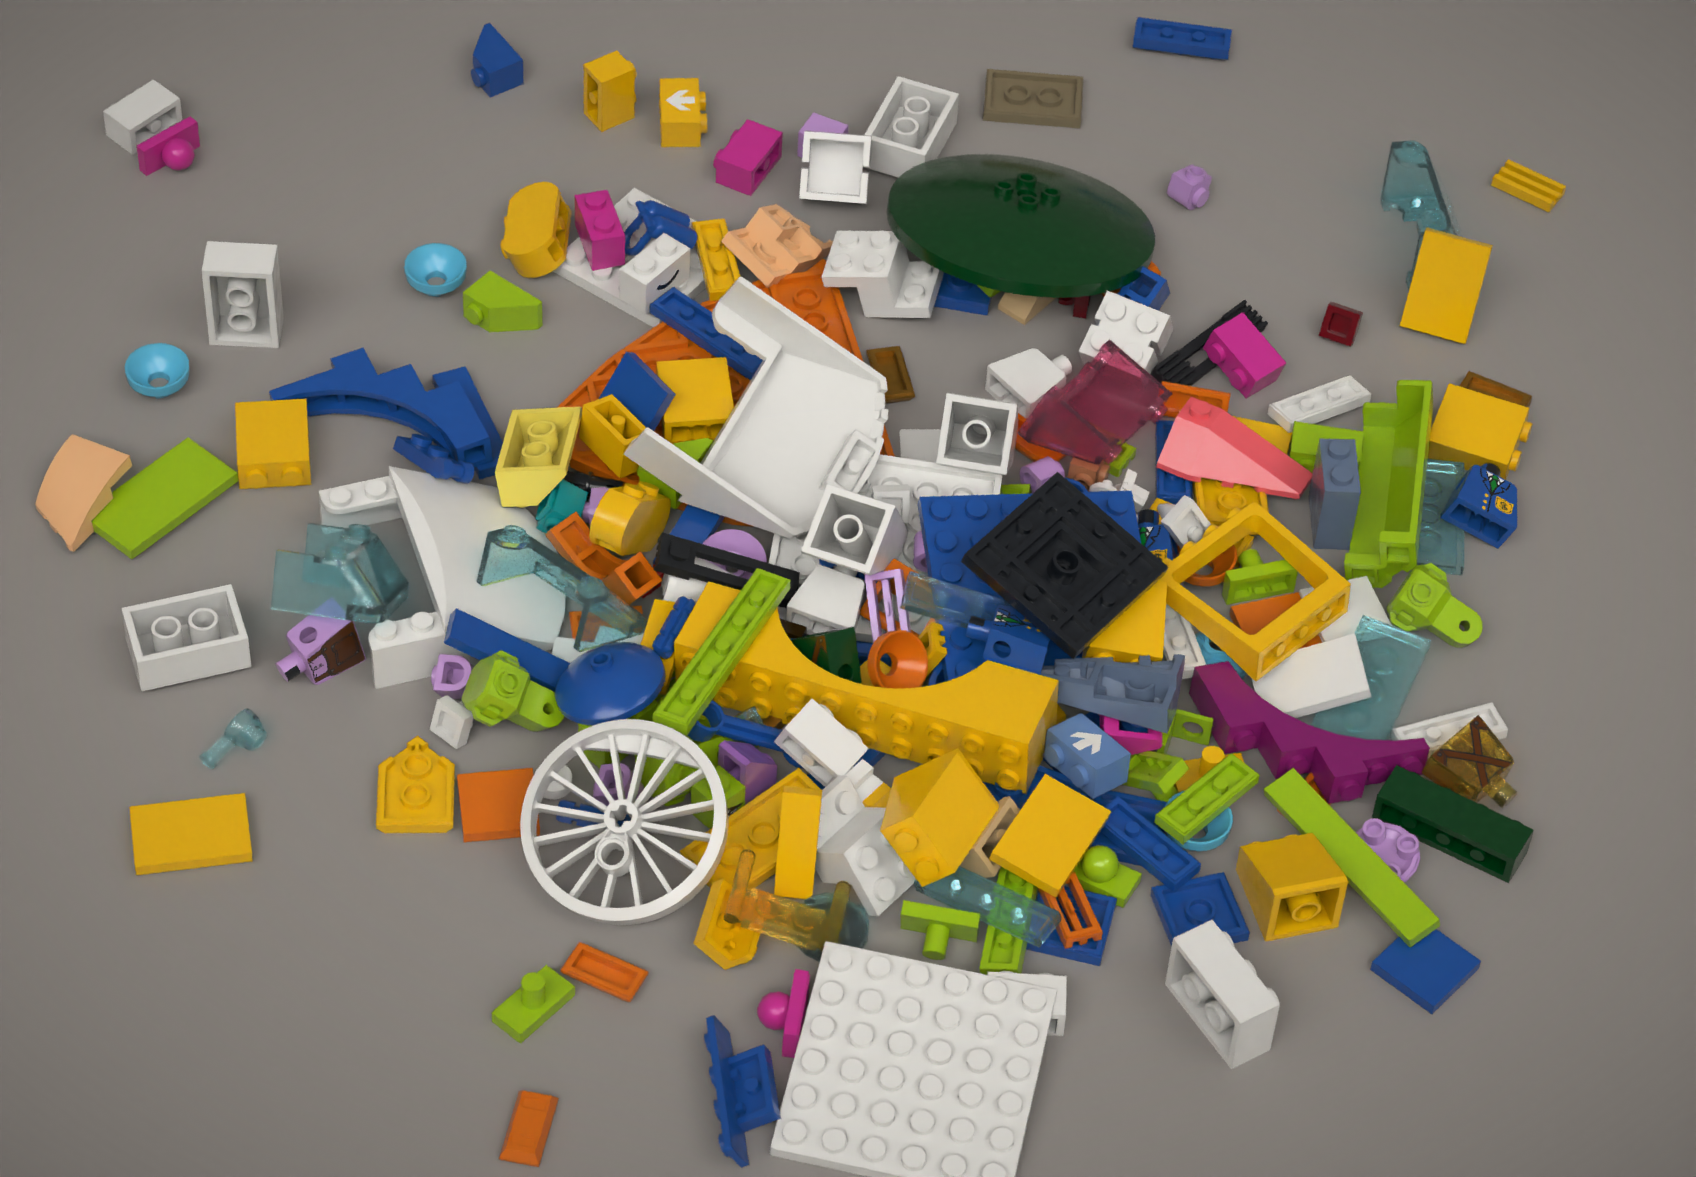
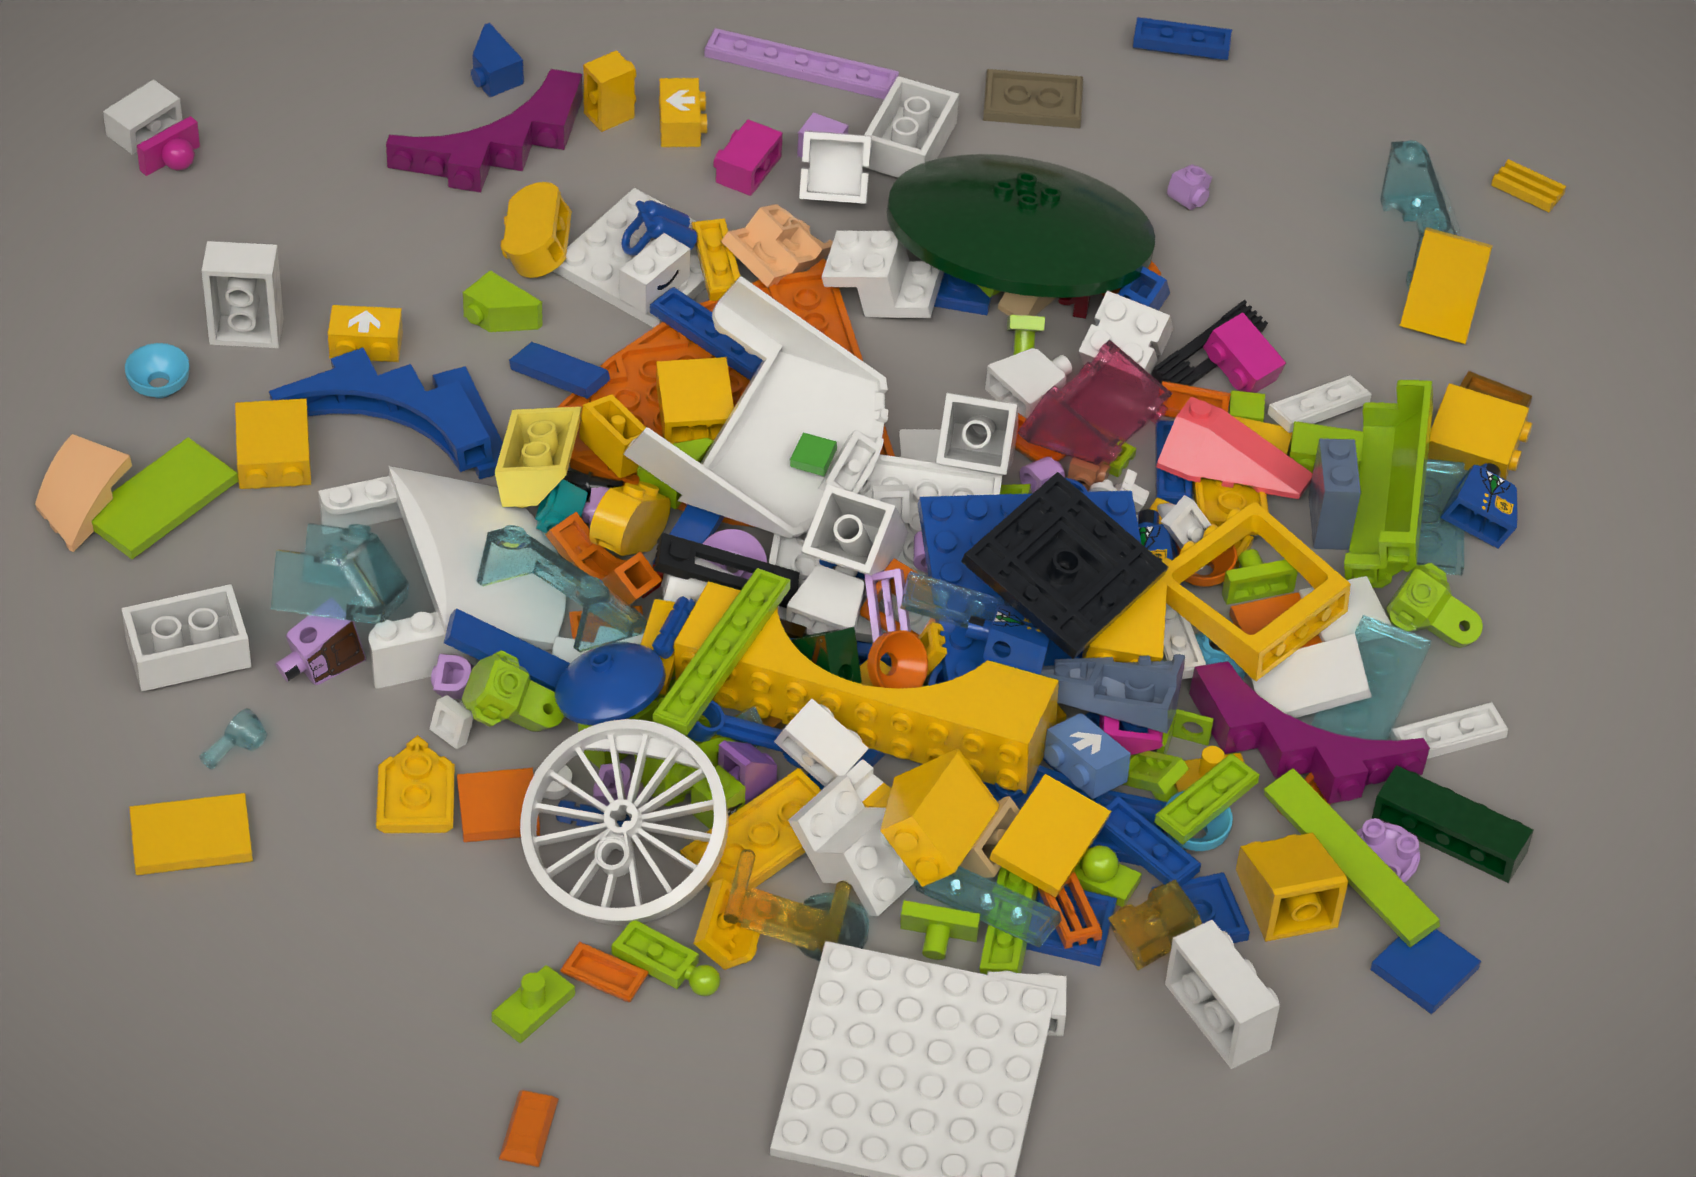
(372, 328): none -> yellow brick
(433, 458): blue plate -> none
(435, 261): medium azure piece -> none
(506, 143): none -> magenta arch
(559, 370): none -> blue tile
(599, 230): dark pink brick -> none
(639, 390): blue tile -> none
(664, 959): none -> lime plate
(743, 1090): blue bracket -> none
(787, 1012): dark pink tile -> none
(797, 842): yellow tile -> none
(800, 63): none -> lavender tile
(813, 454): none -> bright green tile
(891, 364): pearl gold tile -> none
(1024, 330): none -> lime tile
(1148, 940): none -> clear yellow brick
(1247, 405): none -> lime tile
(1340, 324): dark red tile -> none
(1473, 765): clear yellow torso -> none

